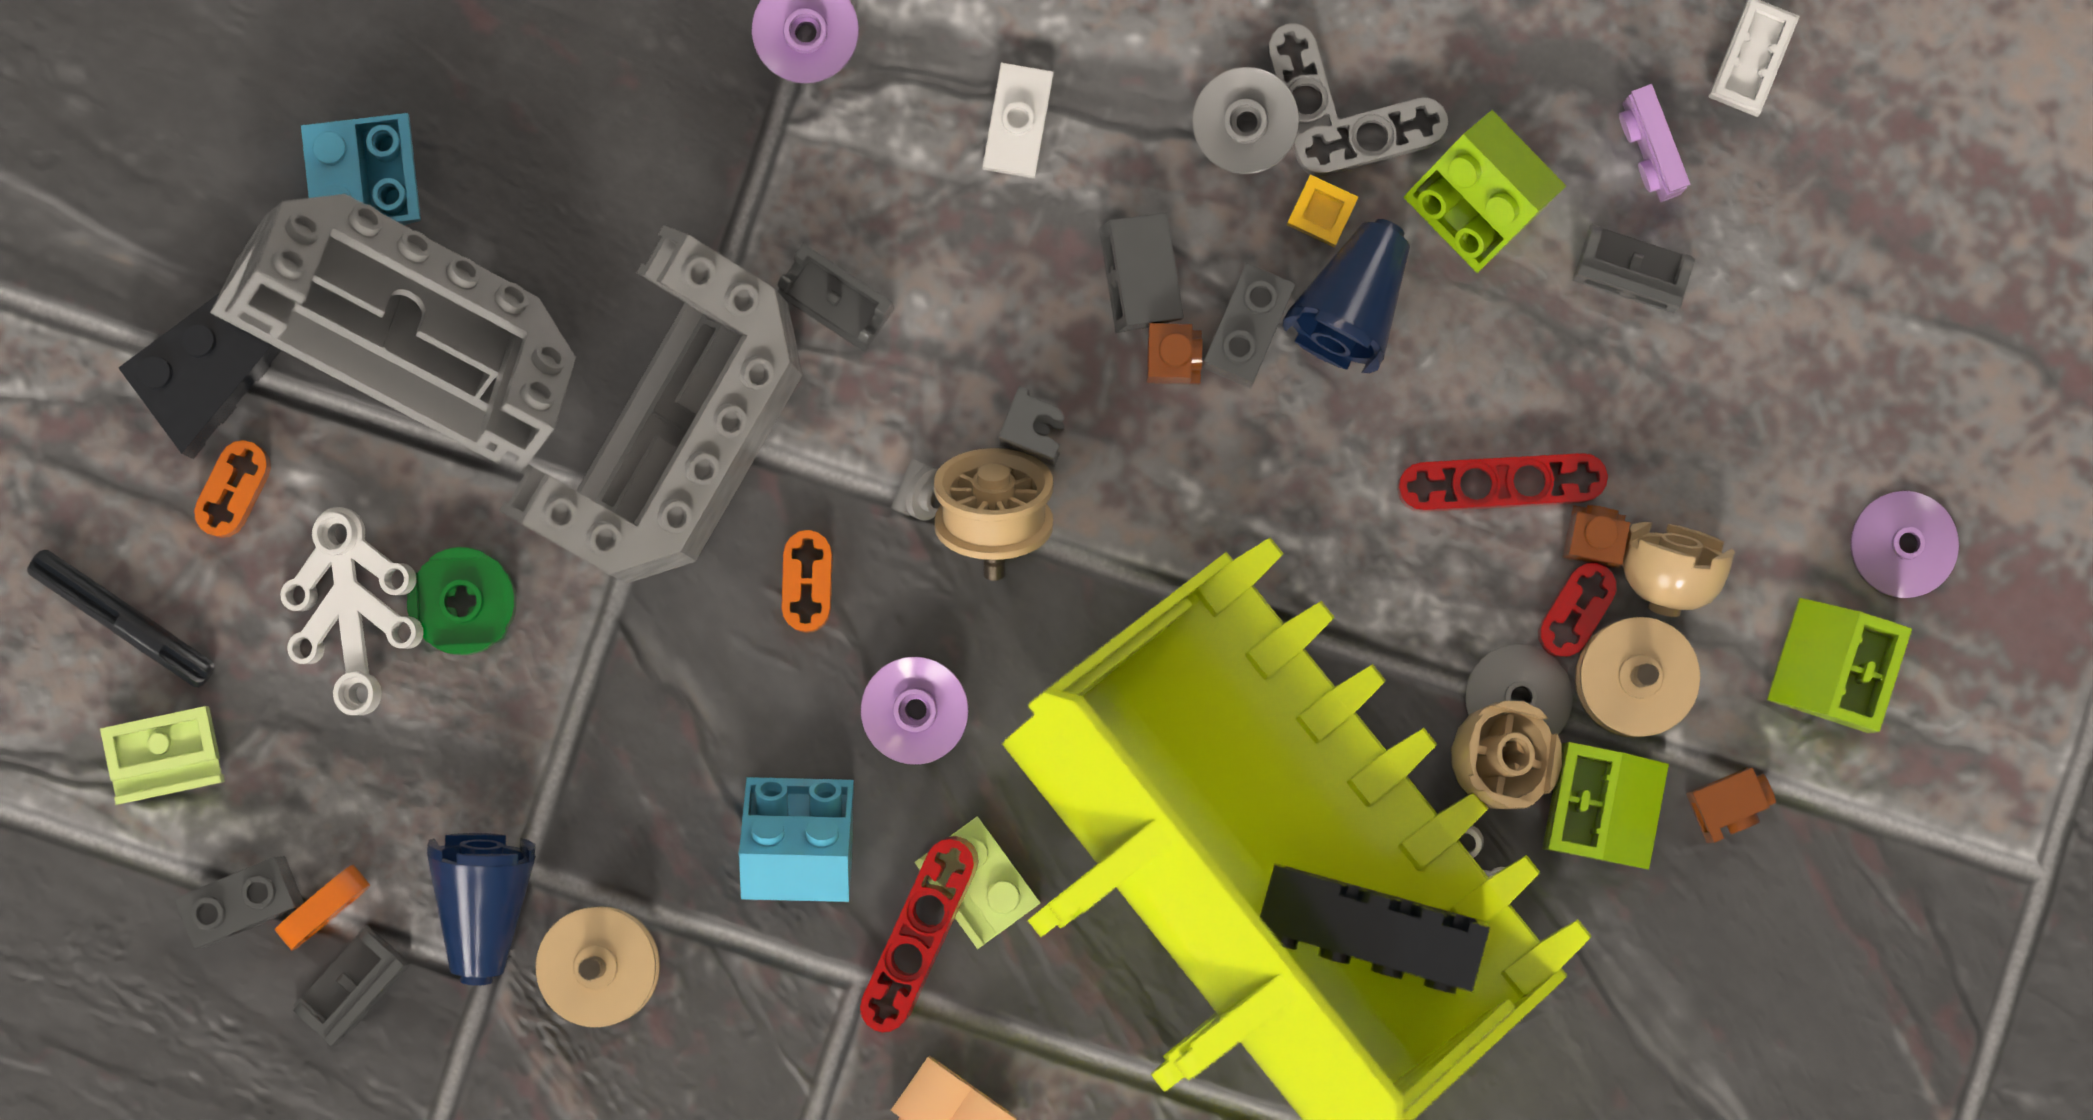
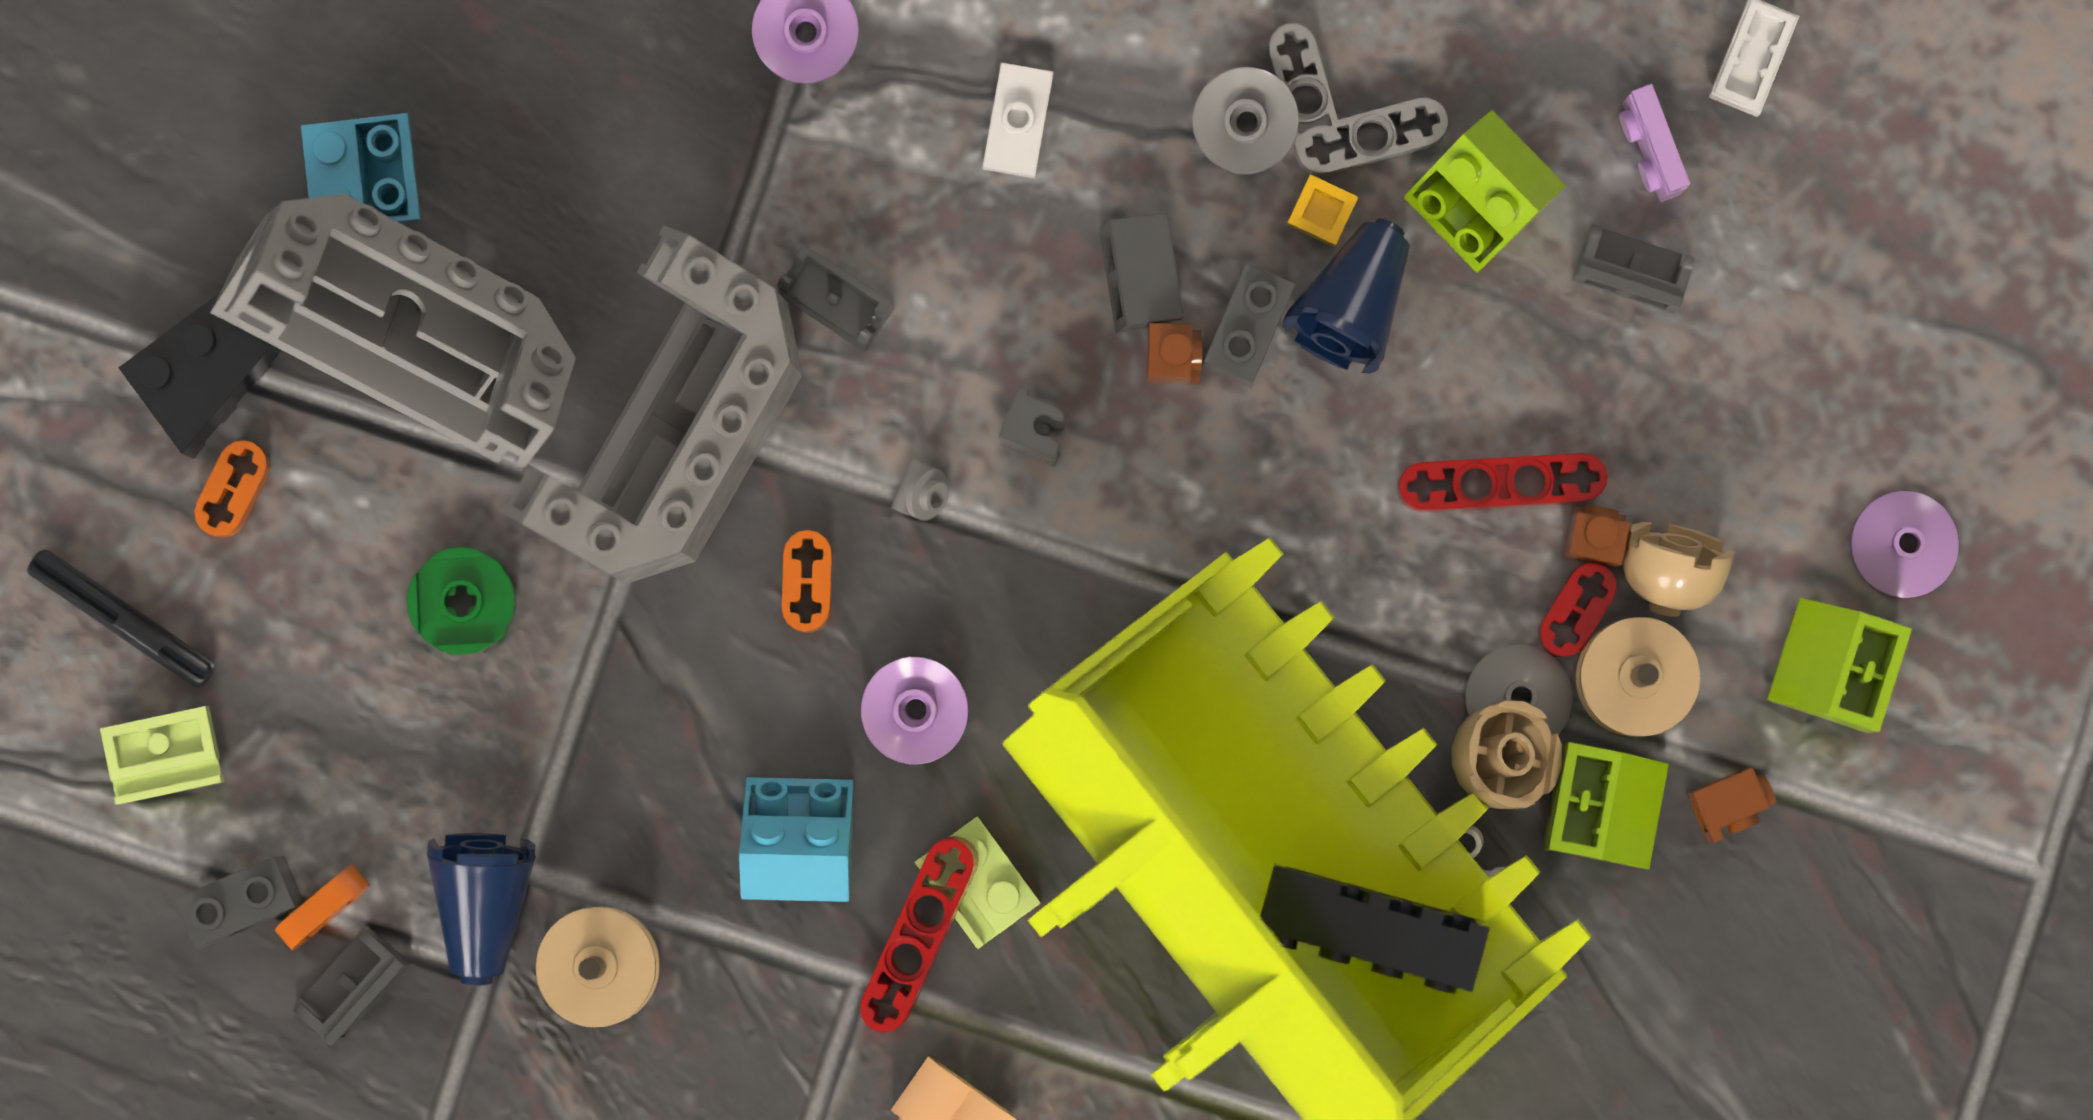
(347, 602): white plant -> none
(993, 506): tan wheel -> none

